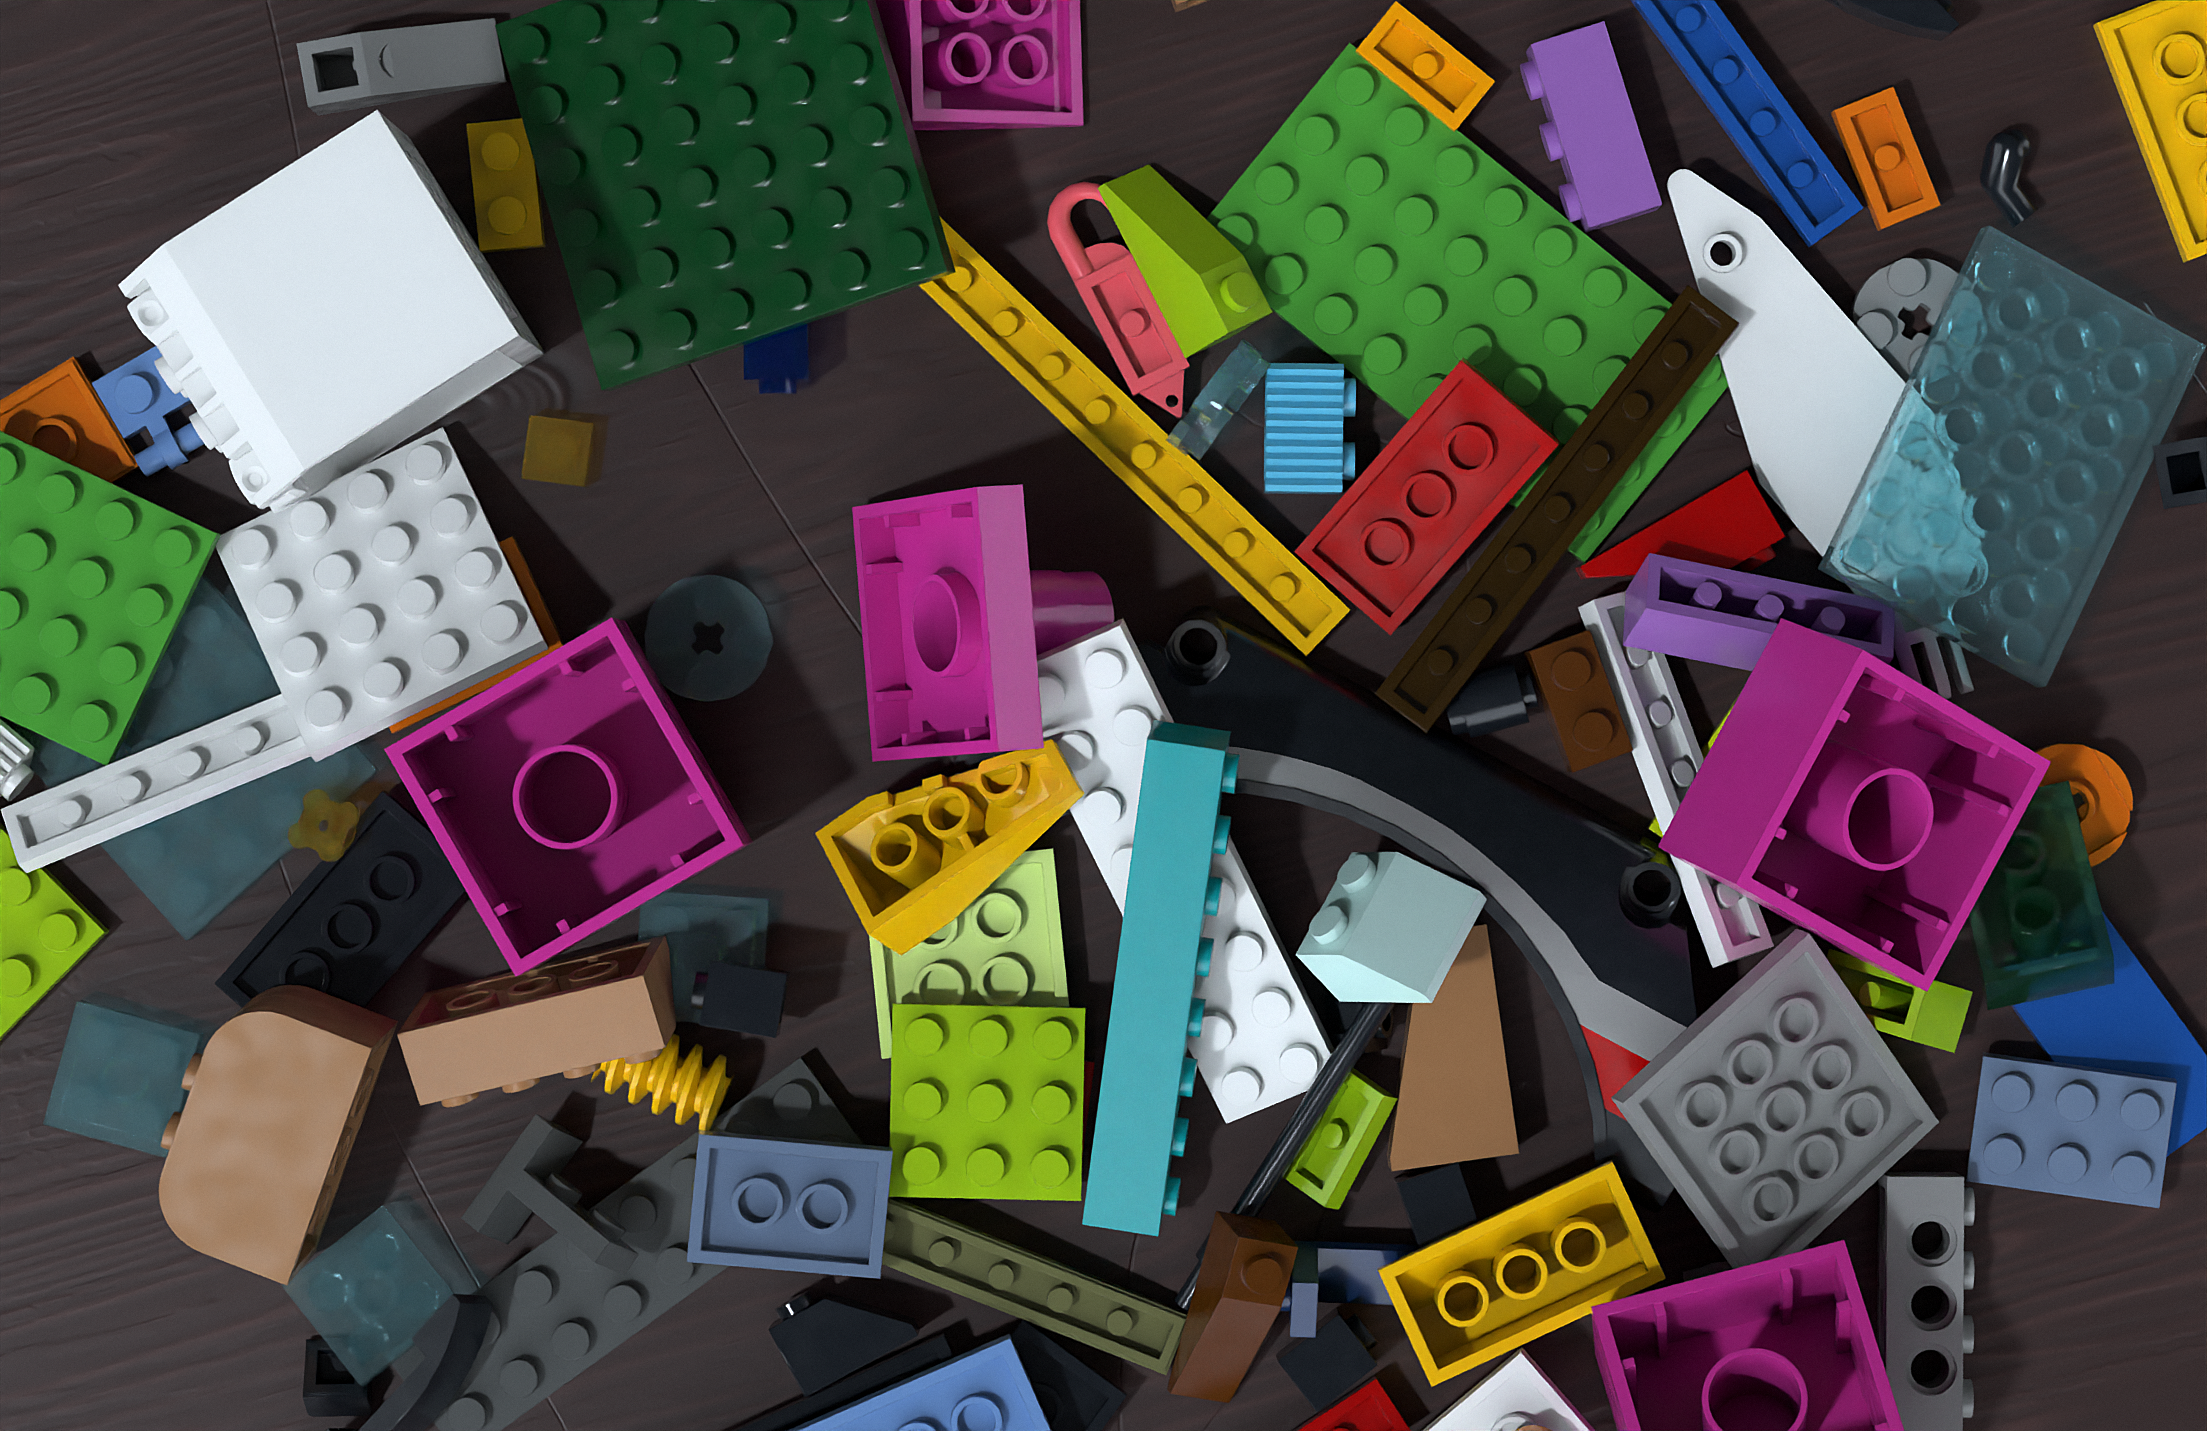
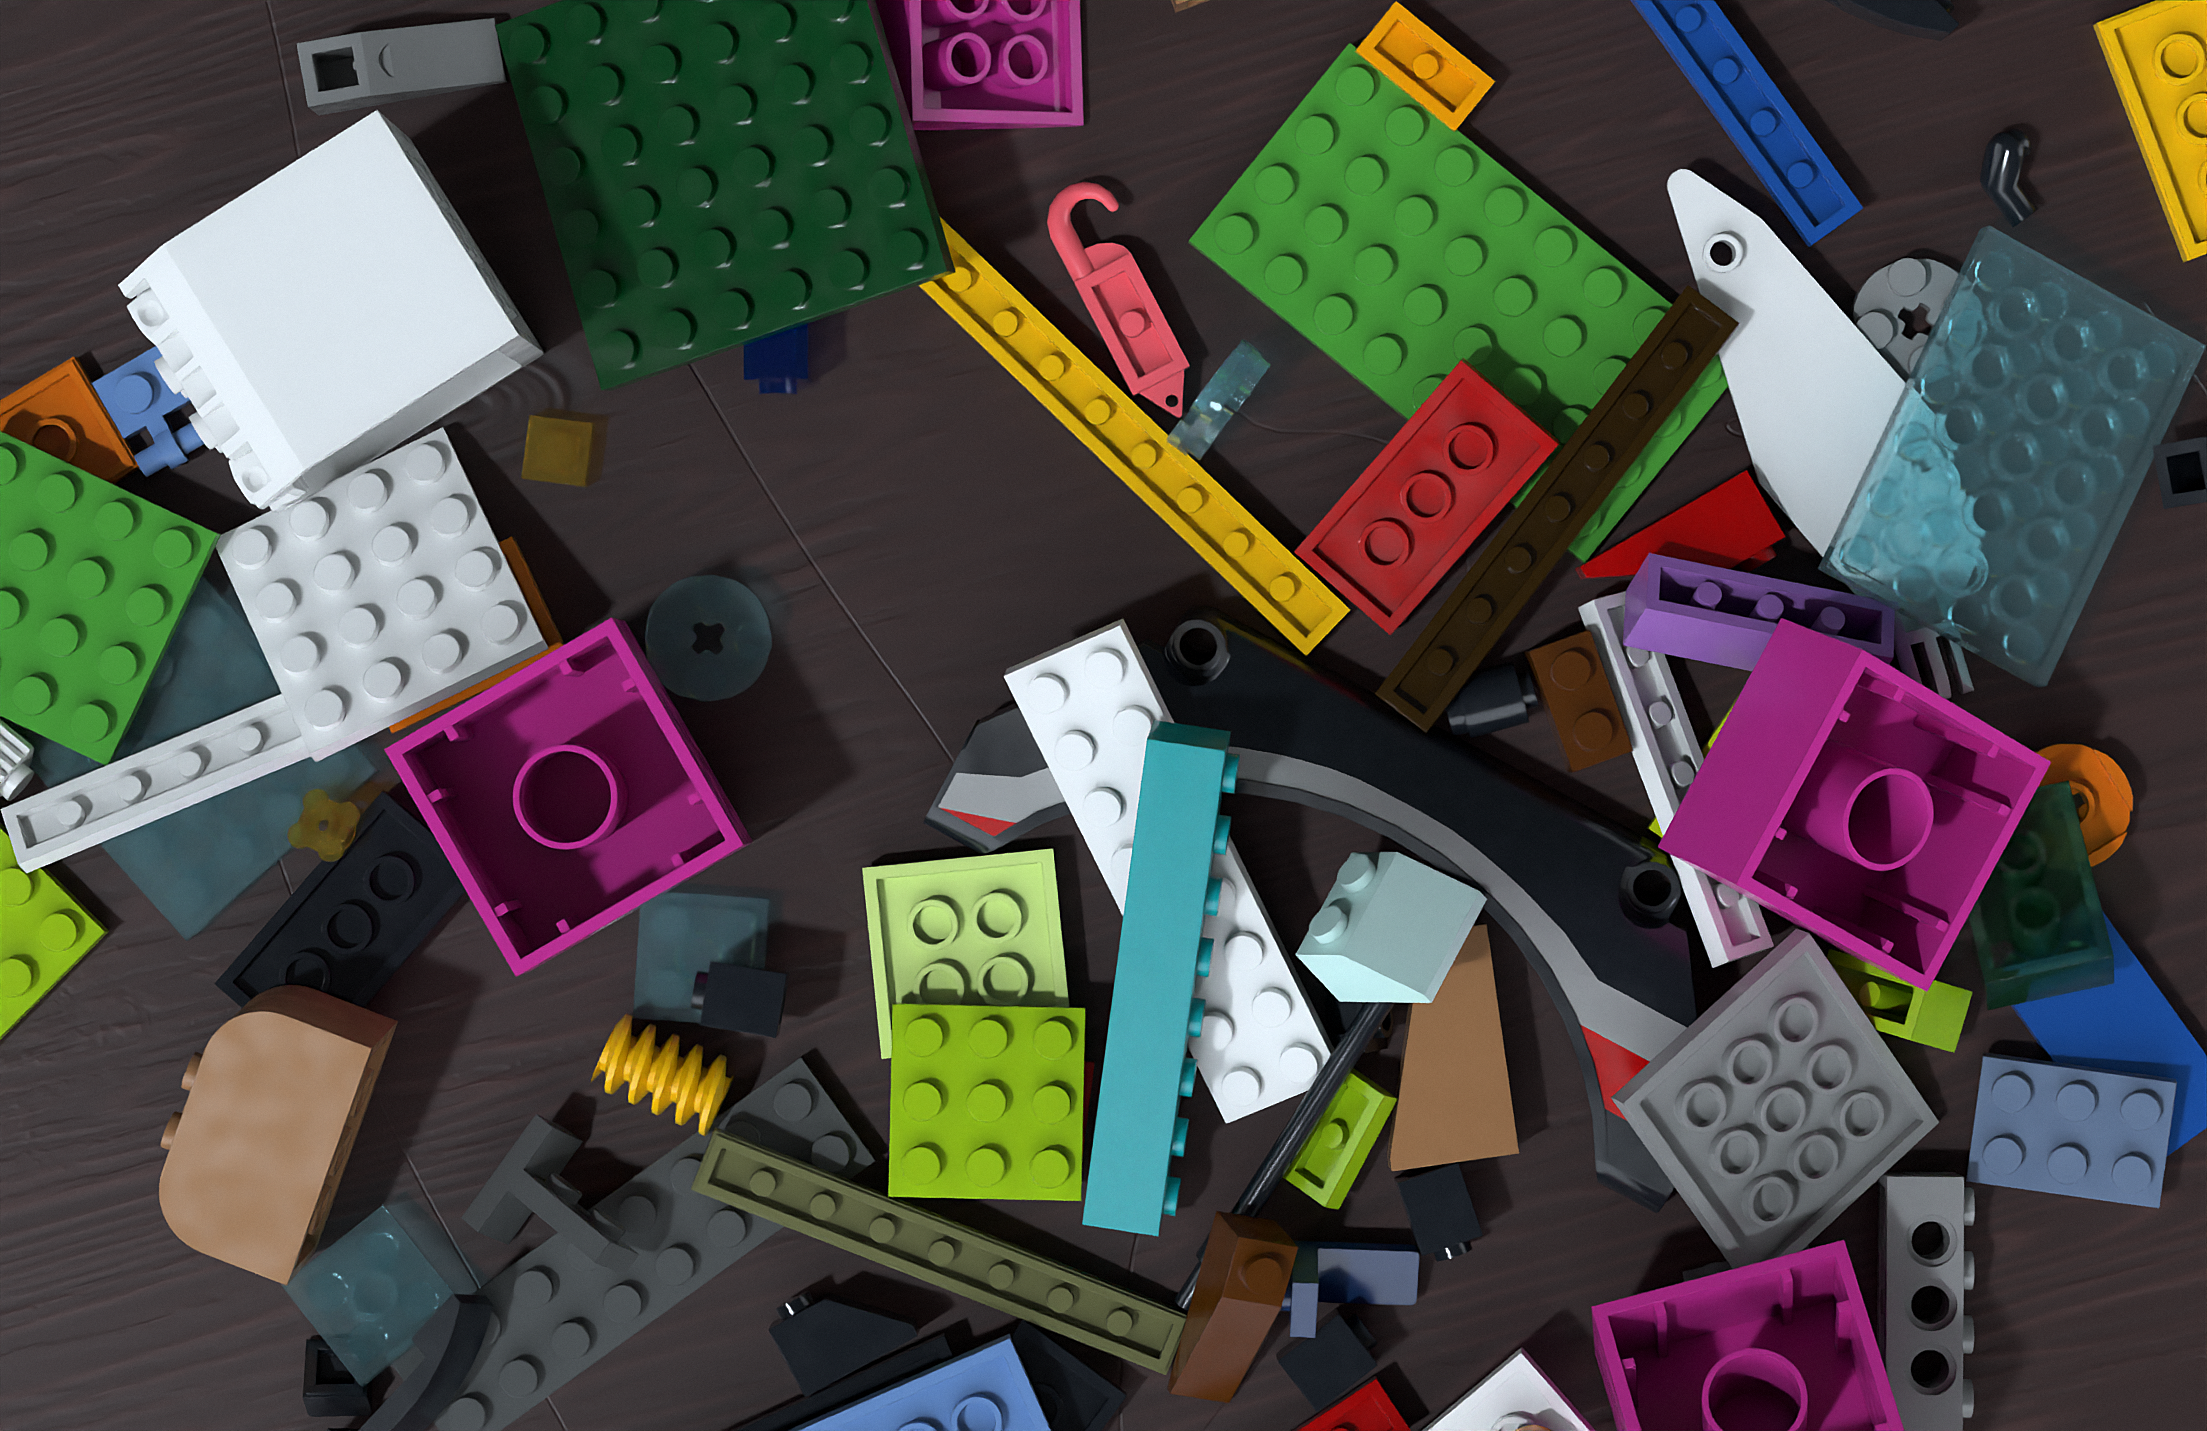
(120, 1077): clear light blue plate -> none
(505, 187): yellow plate -> none
(540, 1023): medium nougat slope -> none
(789, 1204): sand blue plate -> none
(935, 848): yellow wedge -> none
(960, 622): dark pink piece -> none
(1185, 260): lime slope -> none
(1306, 428): medium azure brick -> none
(1521, 1273): yellow slope -> none
(1590, 128): medium lavender brick -> none
(1885, 158): orange plate -> none

